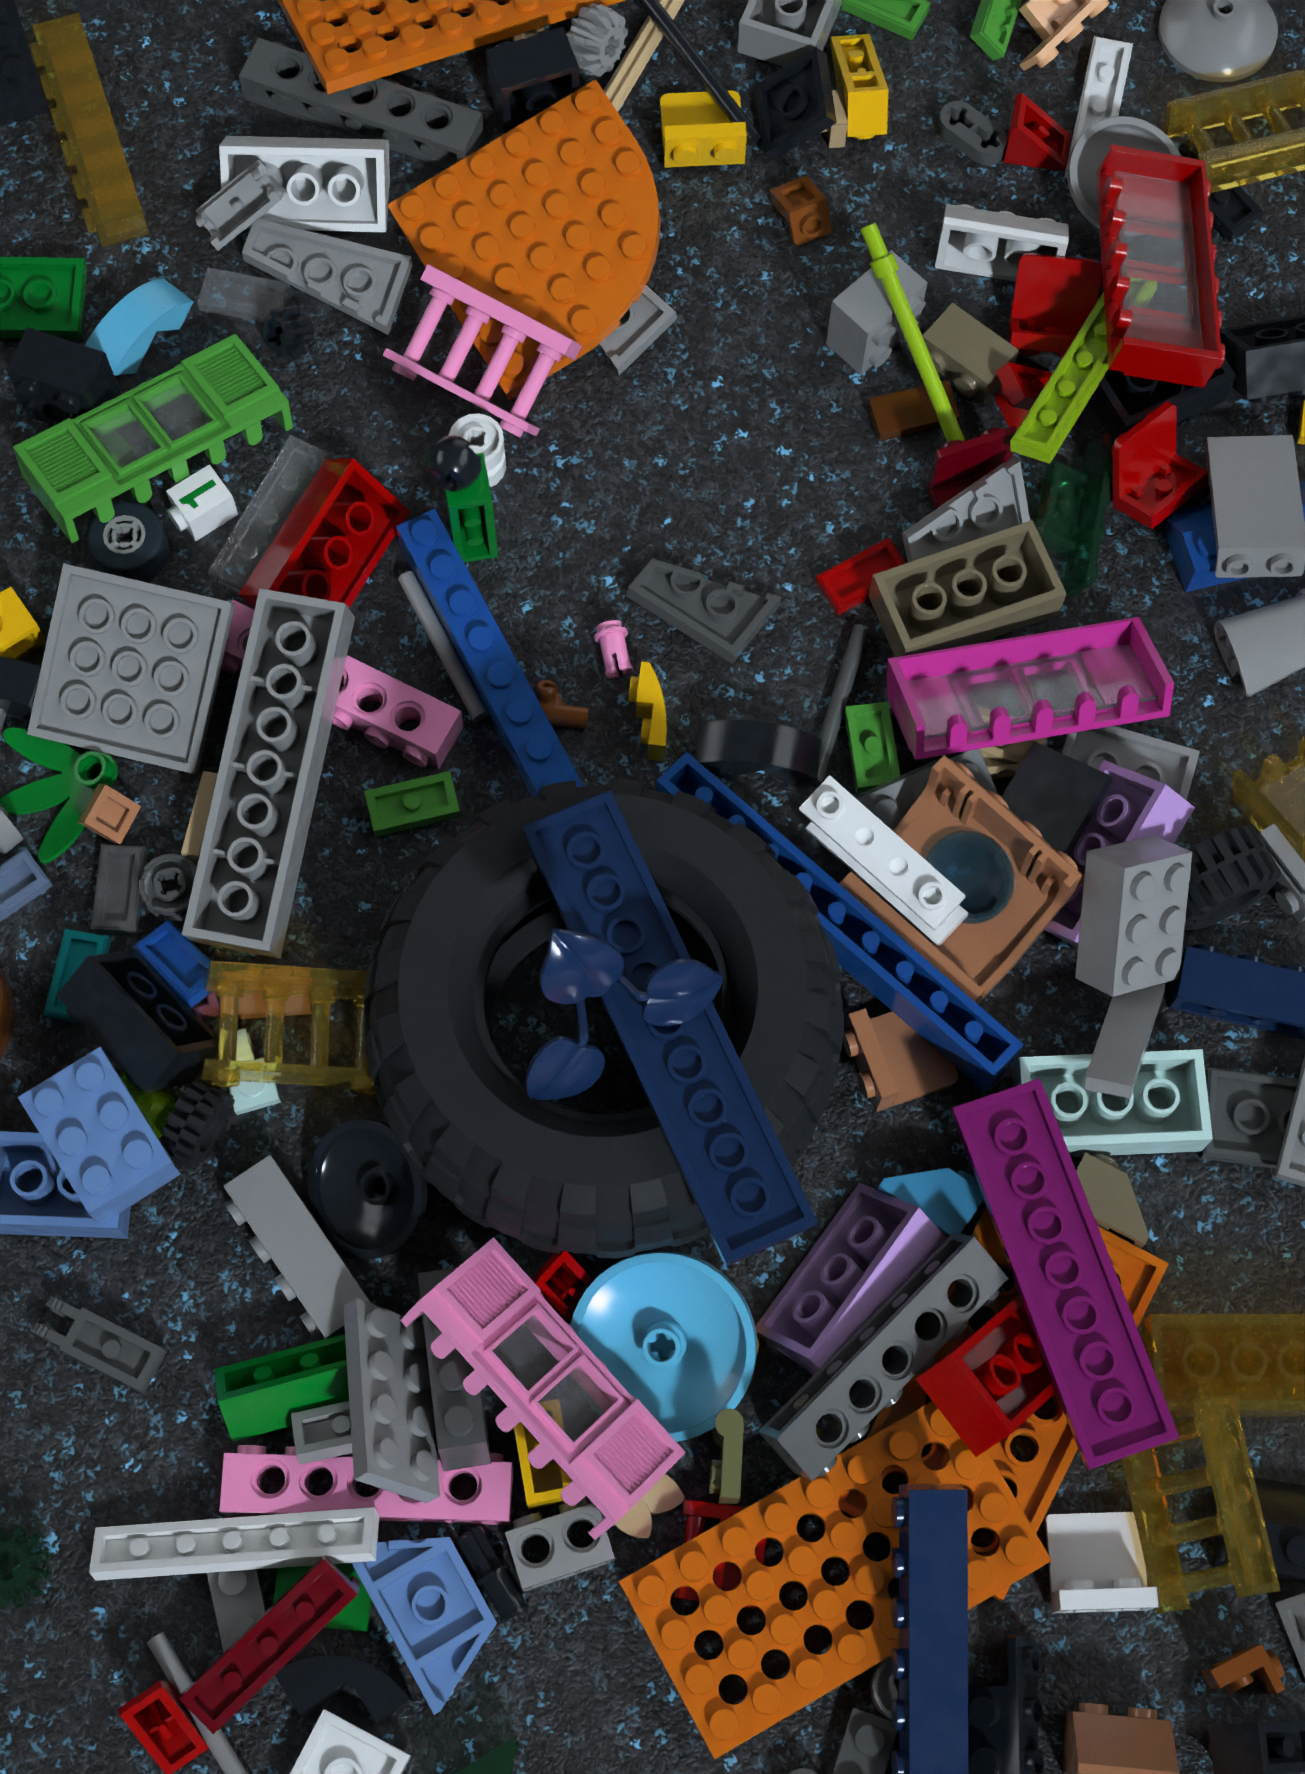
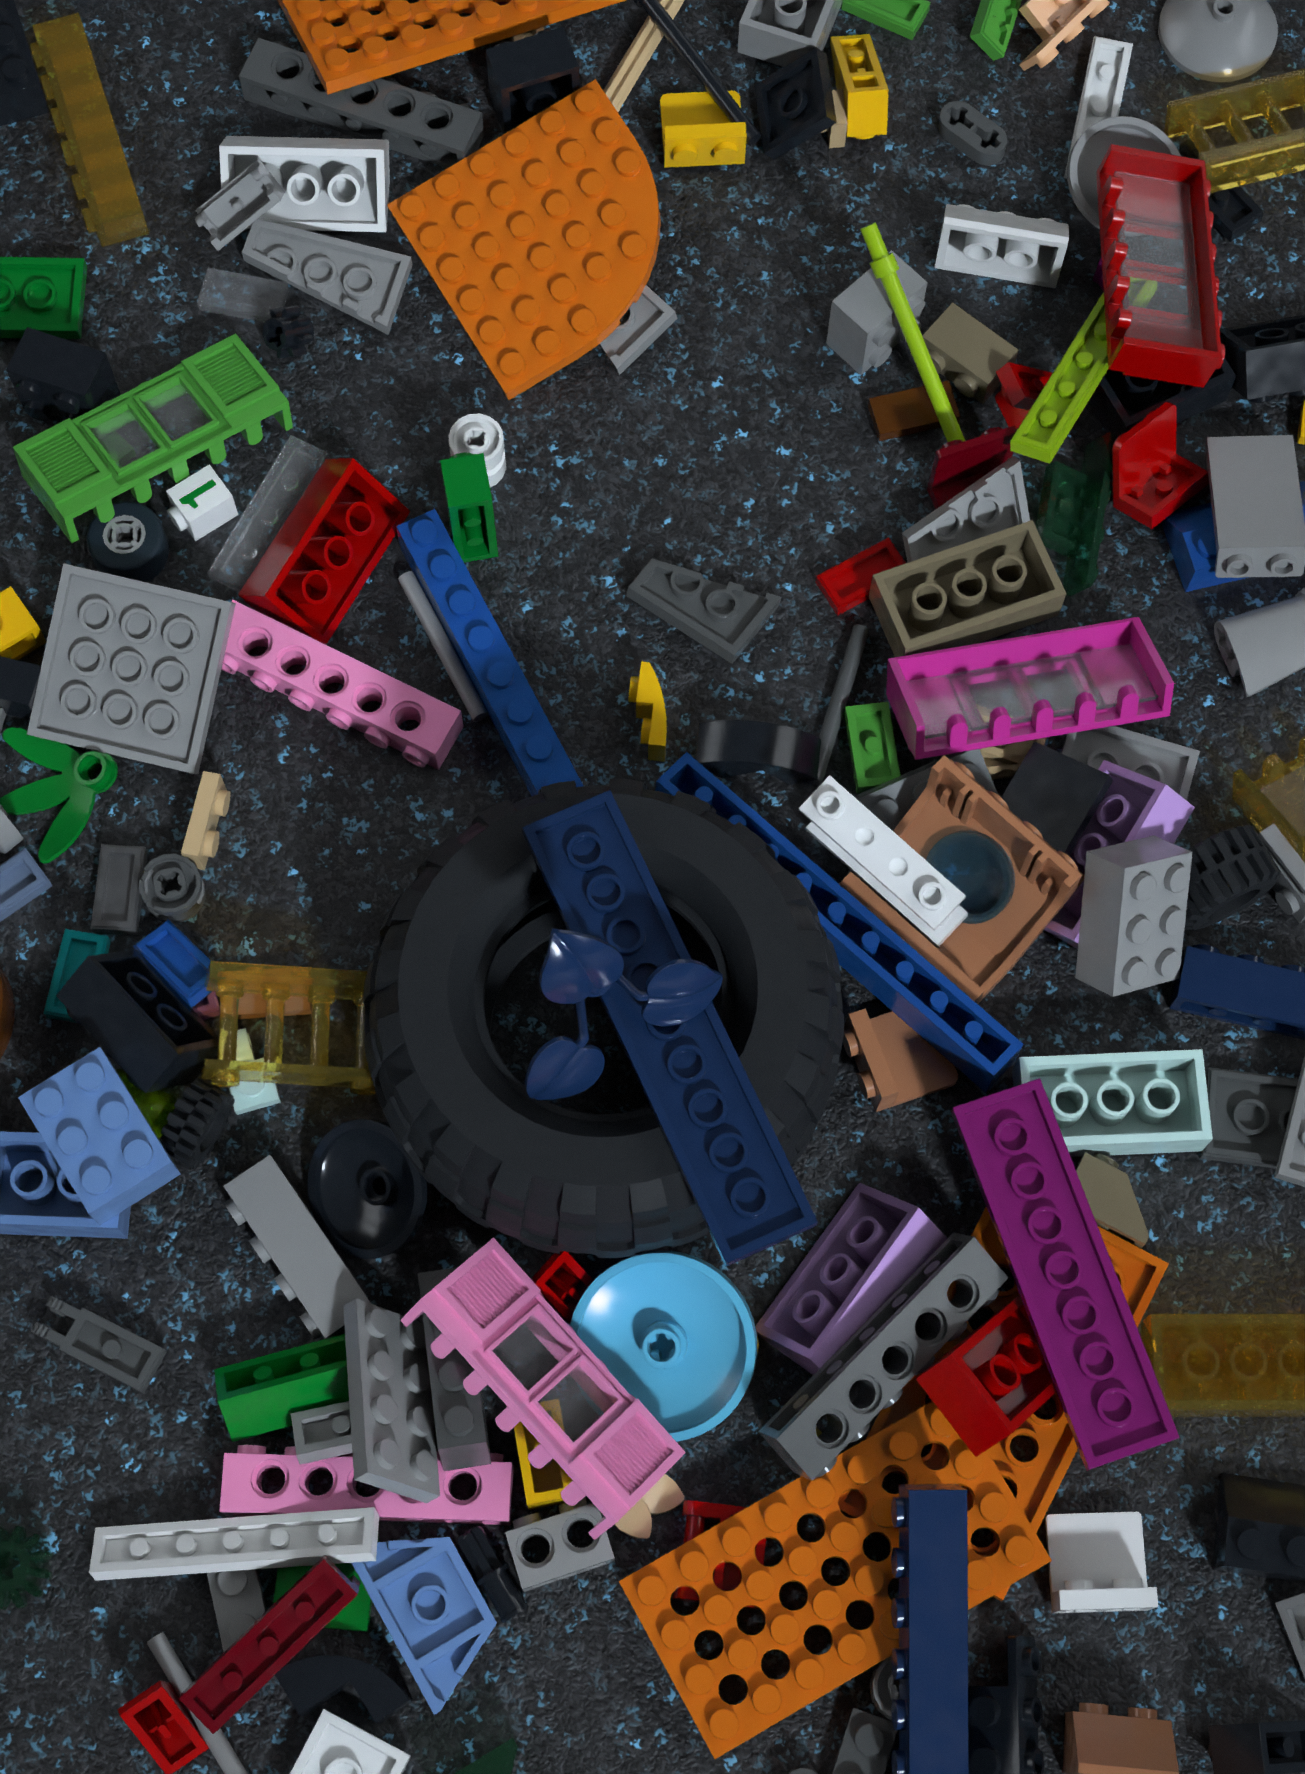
(109, 814): nougat plate -> none
(133, 322): medium azure brick -> none
(269, 773): light grey brick -> none
(412, 803): bright green plate -> none
(453, 463): black piece -> none
(479, 311): bright pink fence -> none
(555, 708): dark orange arm -> none
(597, 38): light grey gear -> none
(613, 647): bright pink pin -> none
(726, 1472): olive plate -> none
(803, 209): dark orange bracket -> none
(941, 1194): dark azure slope -> none
(1035, 137): red slope -> none
(1051, 301): red bracket -> none
(1123, 1041): light grey tile -> none
(1235, 1670): dark orange bracket -> none
(1237, 1503): clear yellow fence -> none

